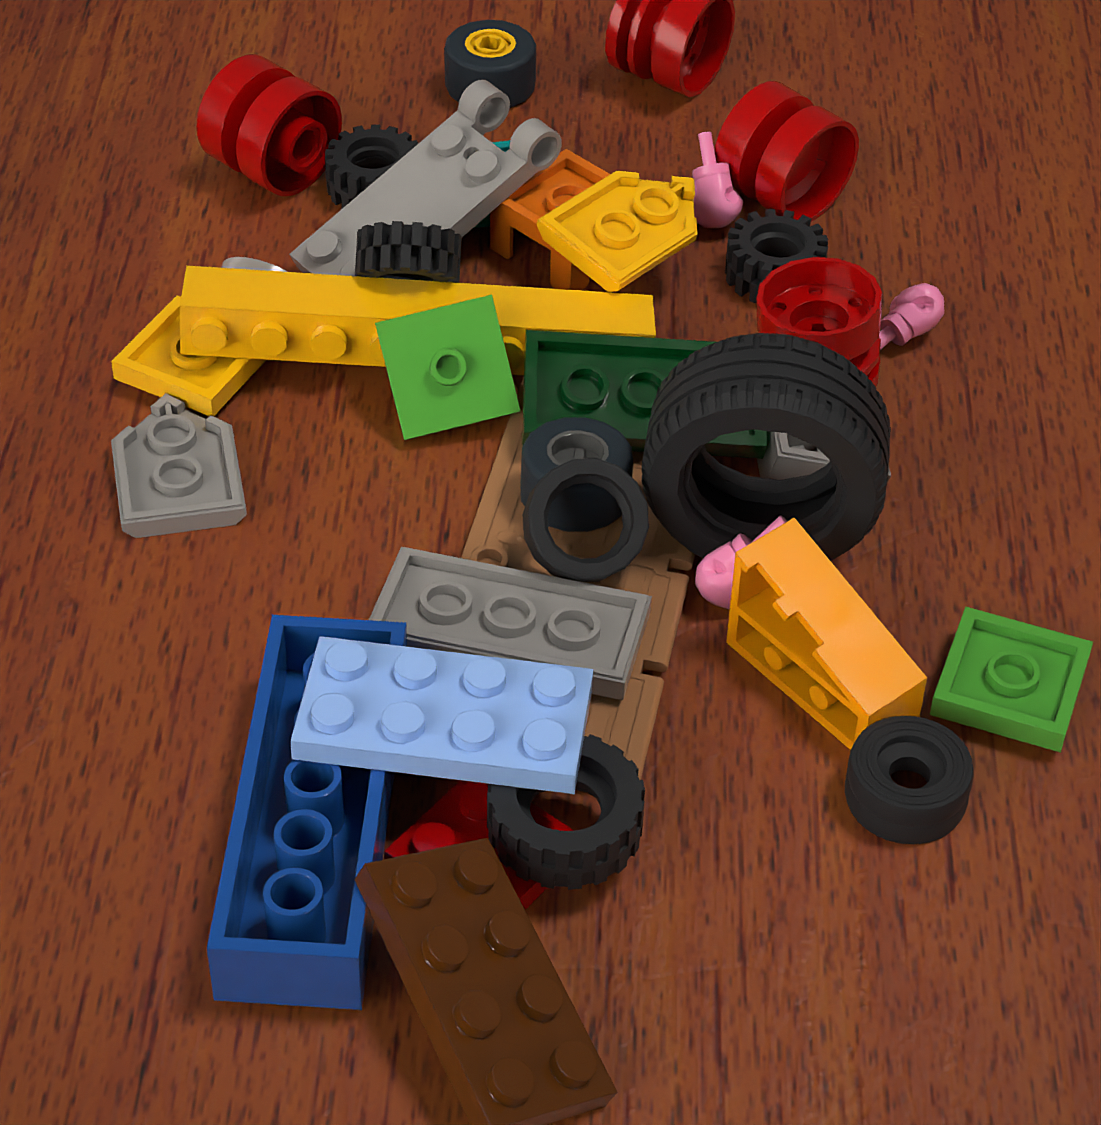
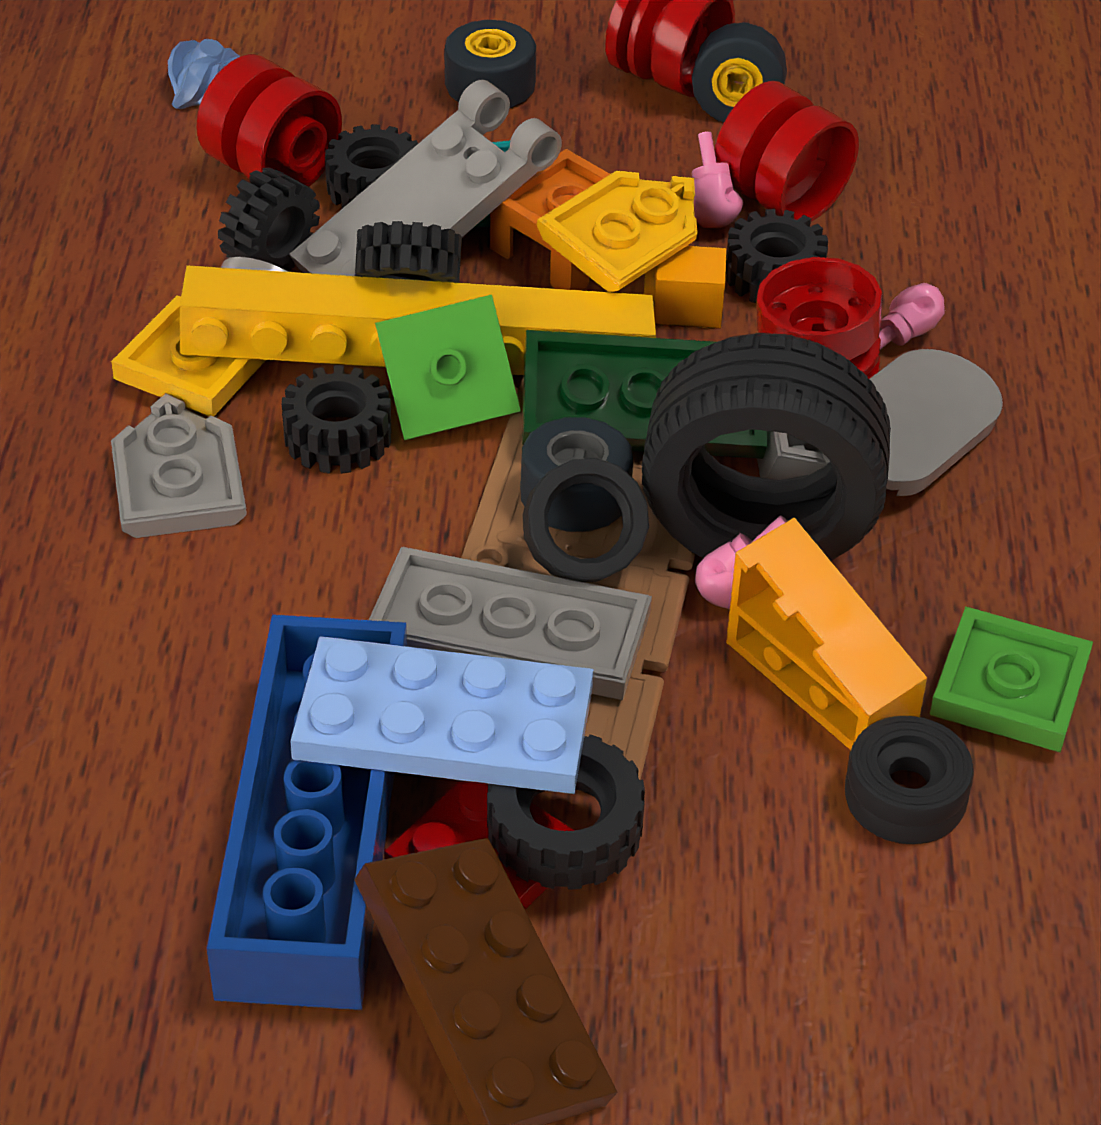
(194, 67): none -> medium blue hat
(268, 218): none -> black tyre
(340, 441): none -> black tyre
(689, 287): none -> light orange brick
(745, 53): none -> black wheel
(936, 414): none -> light grey tile

